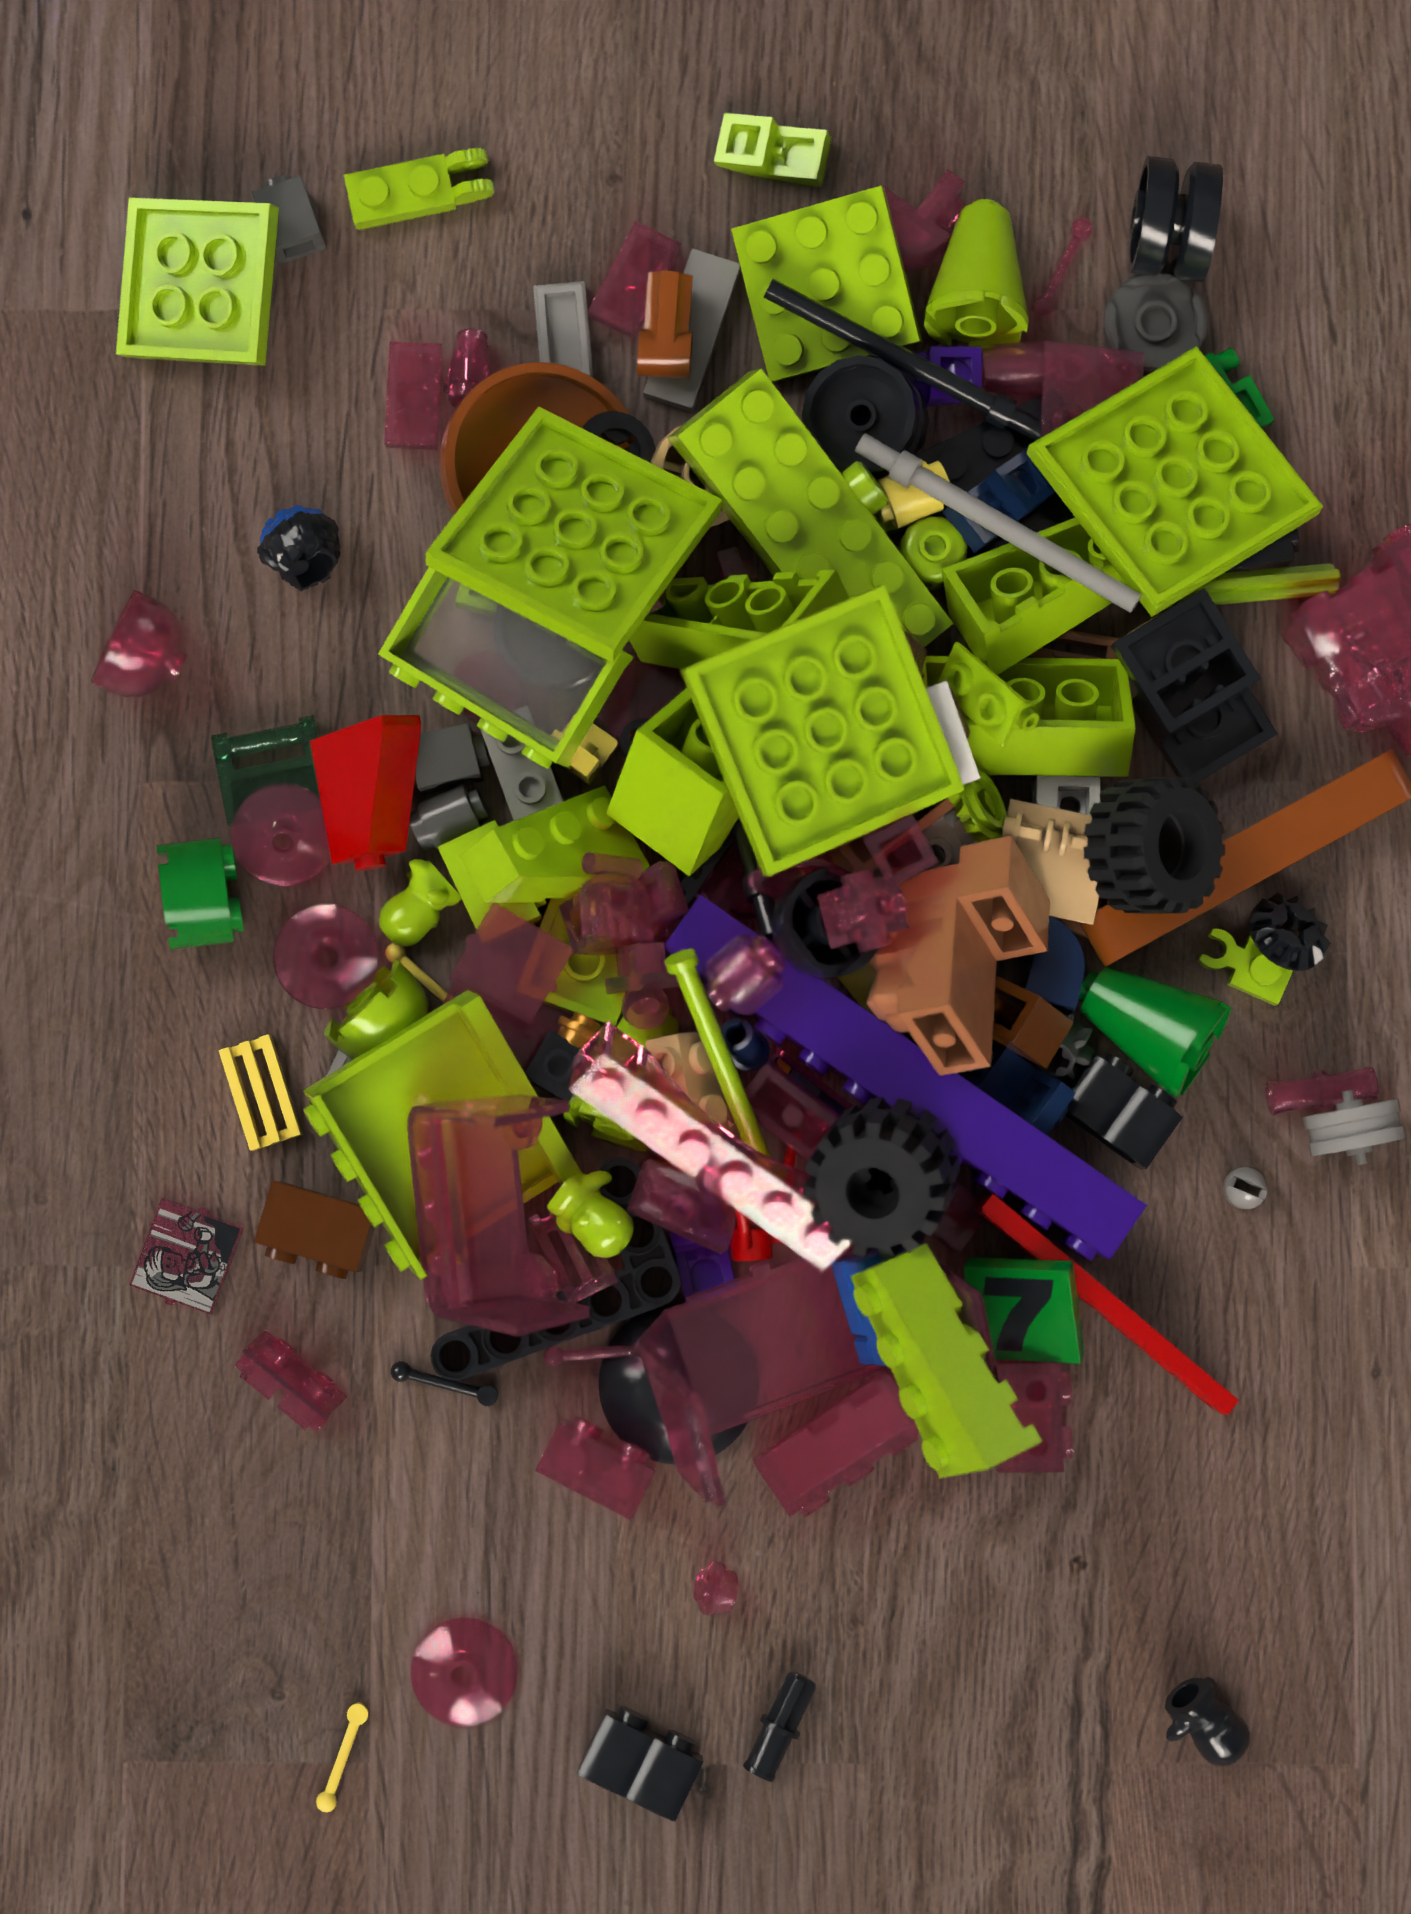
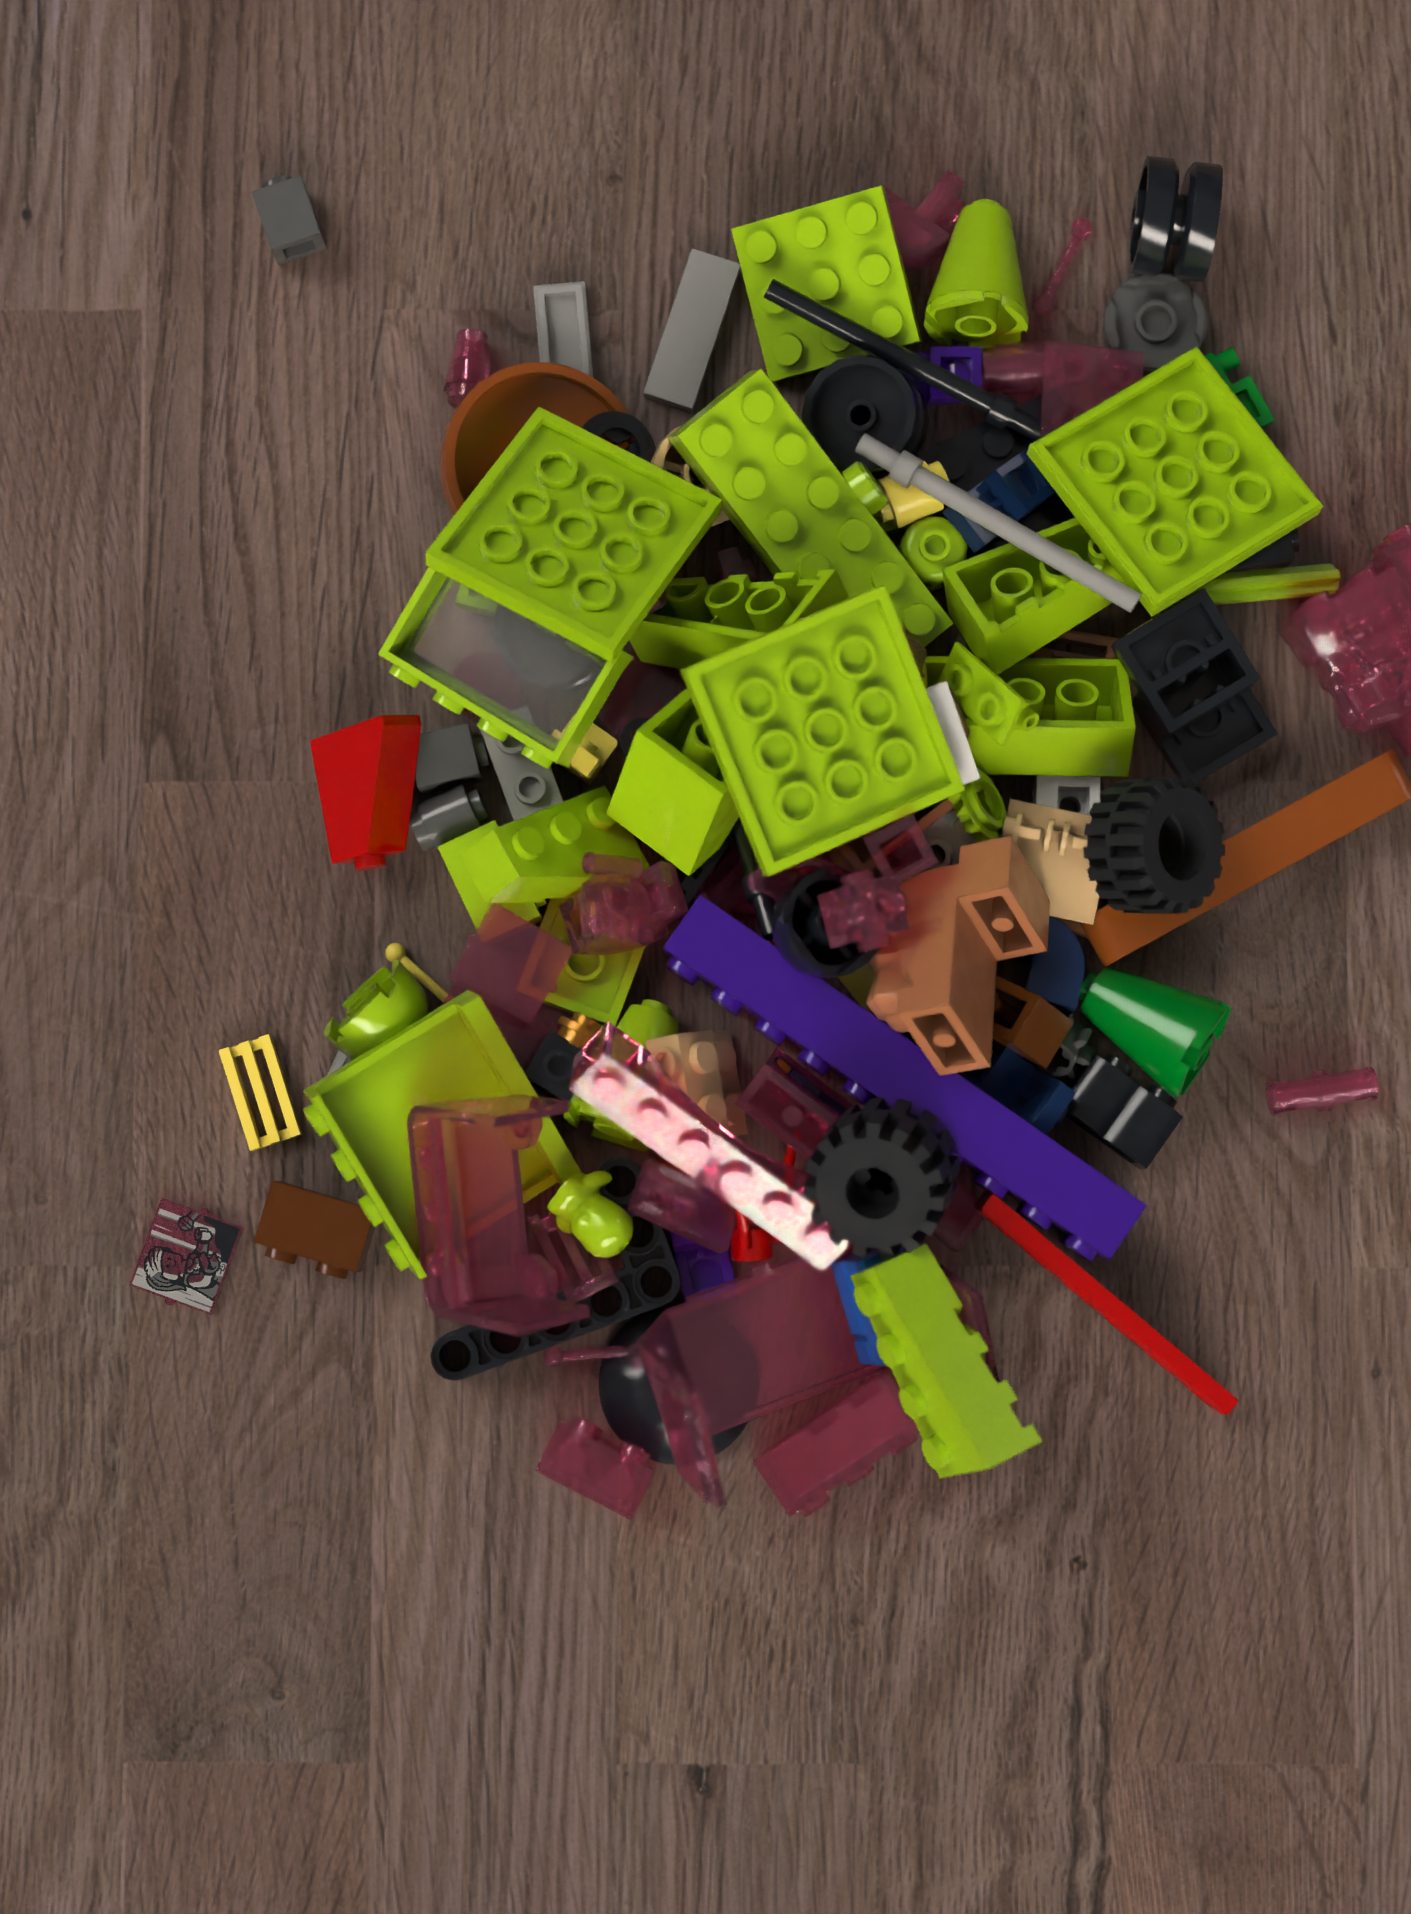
(140, 649): clear pink cylinder -> none
(197, 280): lime plate -> none
(197, 892): green brick -> none
(240, 783): clear green plate -> none
(273, 1364): clear pink hinge -> none
(277, 811): clear pink dish -> none
(300, 546): black piece -> none
(306, 937): clear pink dish -> none
(357, 1715): light yellow hinge -> none
(413, 395): clear pink plate -> none
(415, 188): lime hinge -> none
(416, 909): lime animal -> none
(468, 1644): clear pink dish -> none
(486, 1395): black hinge -> none
(623, 291): clear pink plate -> none
(641, 1763): black brick -> none
(642, 977): clear pink hips -> none
(666, 338): dark orange piece -> none
(684, 967): lime bar -> none
(715, 1589): clear pink plate -> none
(744, 974): clear pink head -> none
(747, 1047): dark blue pin -> none
(772, 151): lime slope -> none
(780, 1726): black axle -> none
(1029, 1308): green tile -> none
(1040, 1396): clear pink brick -> none
(1213, 1725): black animal -> none
(1242, 1199): light grey hinge -> none
(1250, 968): lime plate -> none
(1281, 945): black gear -> none
(1354, 1127): light grey wheel -> none

